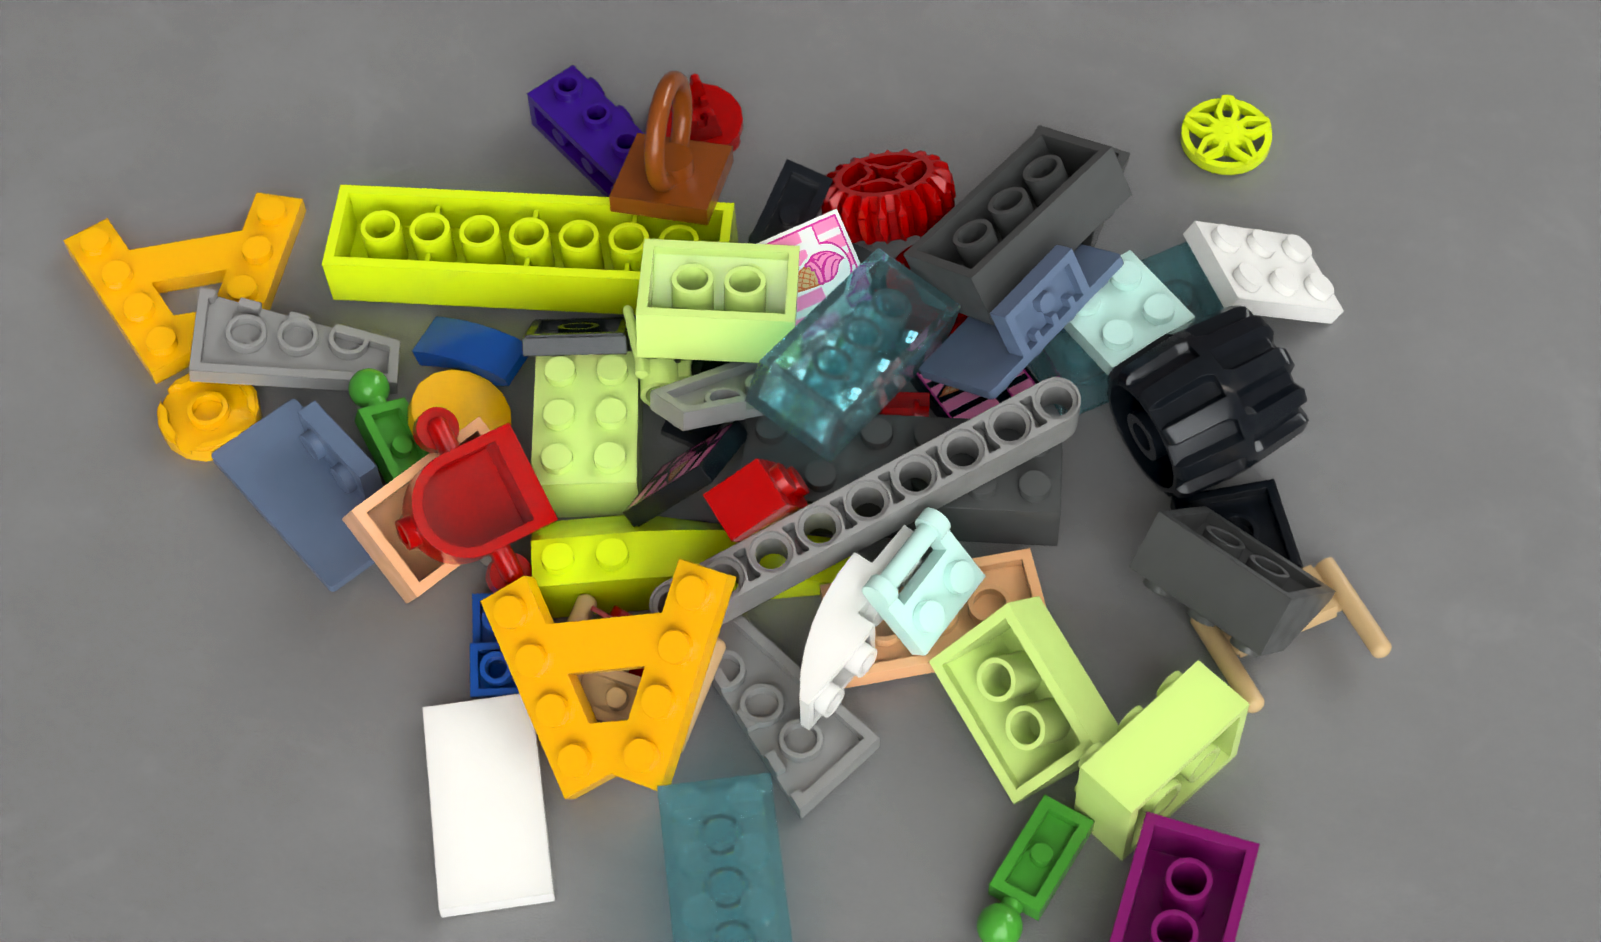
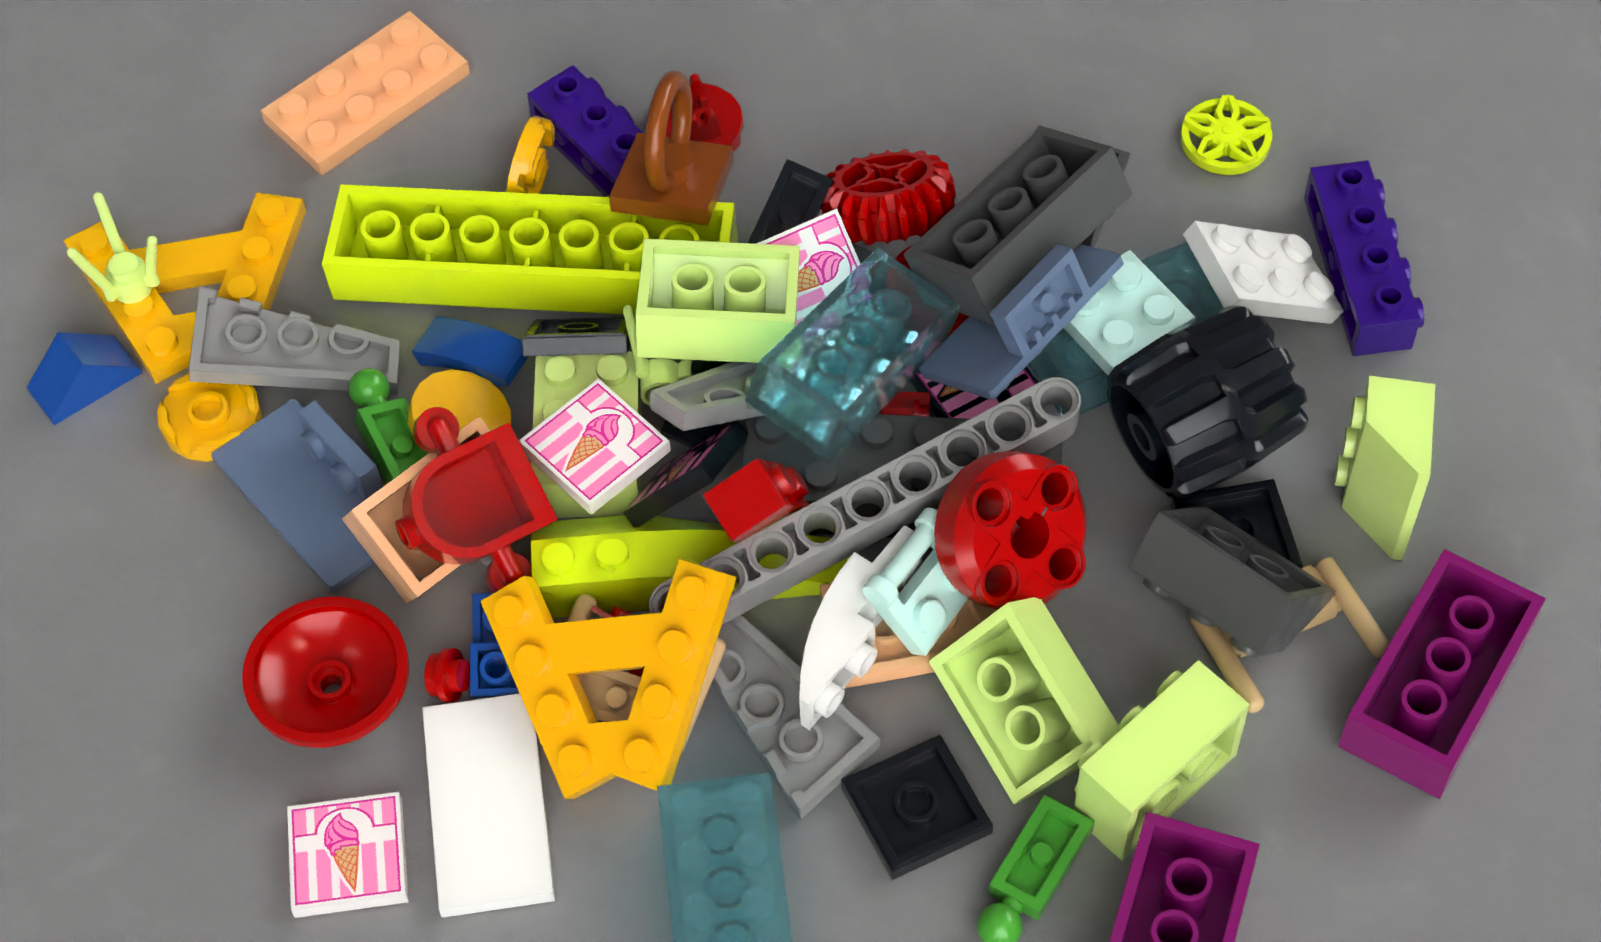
(79, 372): none -> blue slope
(127, 275): none -> yellowish green plant
(322, 646): none -> red dish
(347, 854): none -> tile
(365, 92): none -> light nougat plate
(447, 675): none -> red plate
(529, 161): none -> yellow tile
(594, 446): none -> tile
(916, 807): none -> black tile
(1019, 533): none -> red piece
(1363, 258): none -> dark purple brick
(1387, 459): none -> yellowish green slope
(1441, 673): none -> magenta brick

